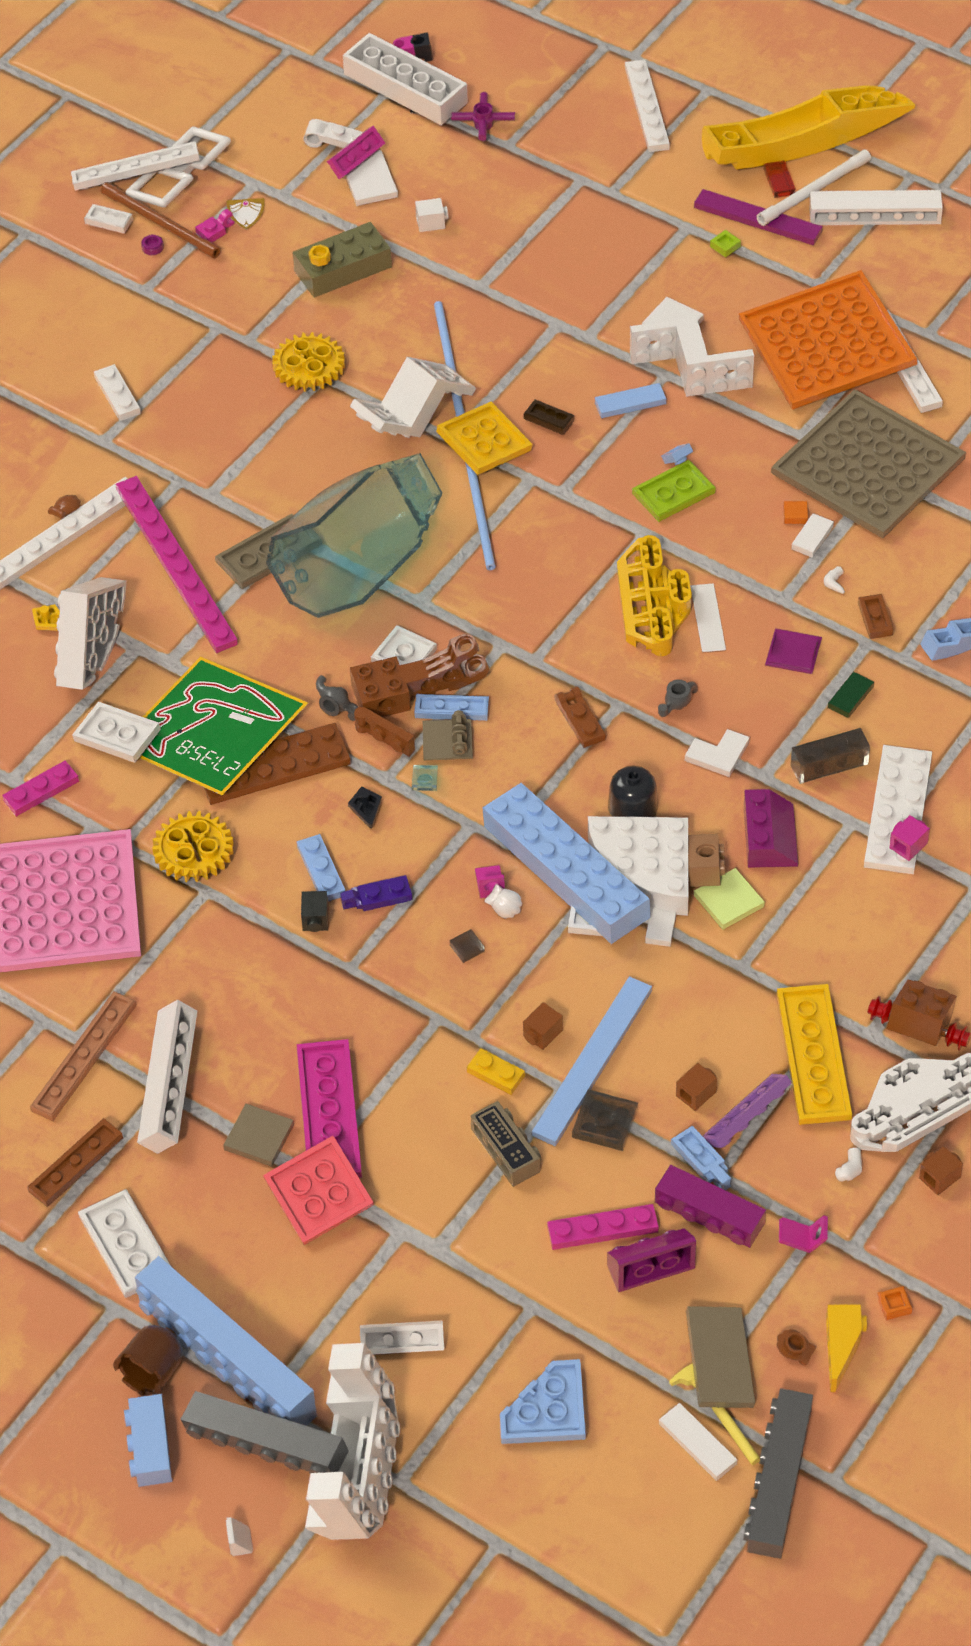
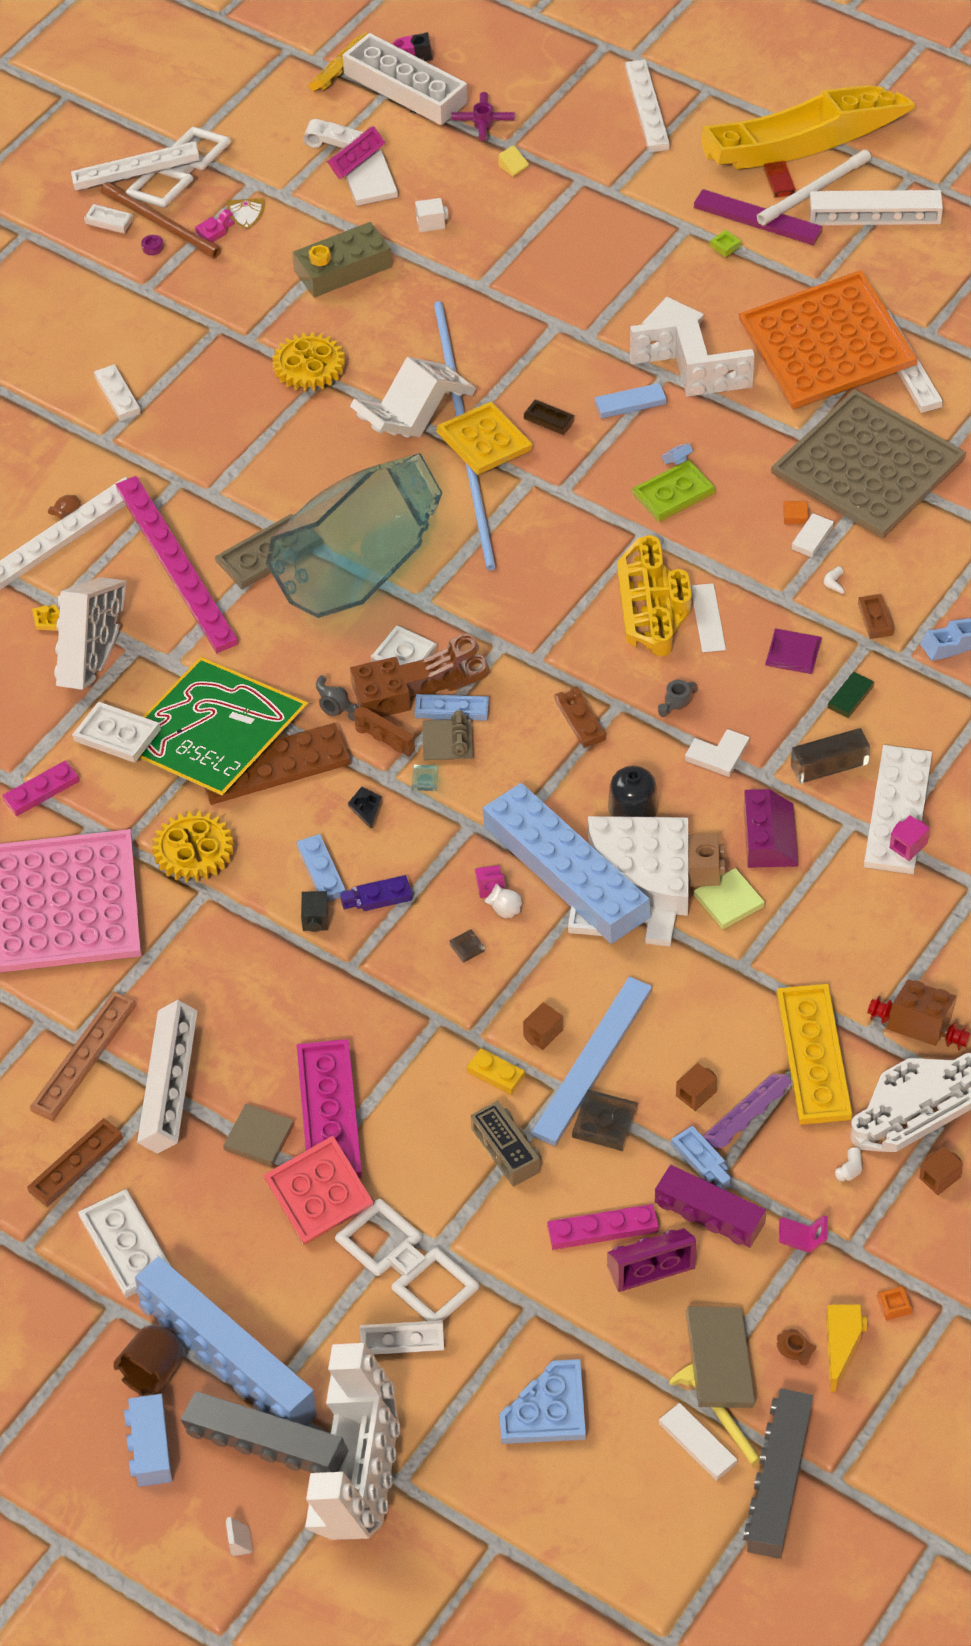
(333, 69): none -> yellow plate
(407, 1261): none -> white bar
(512, 161): none -> light yellow slope

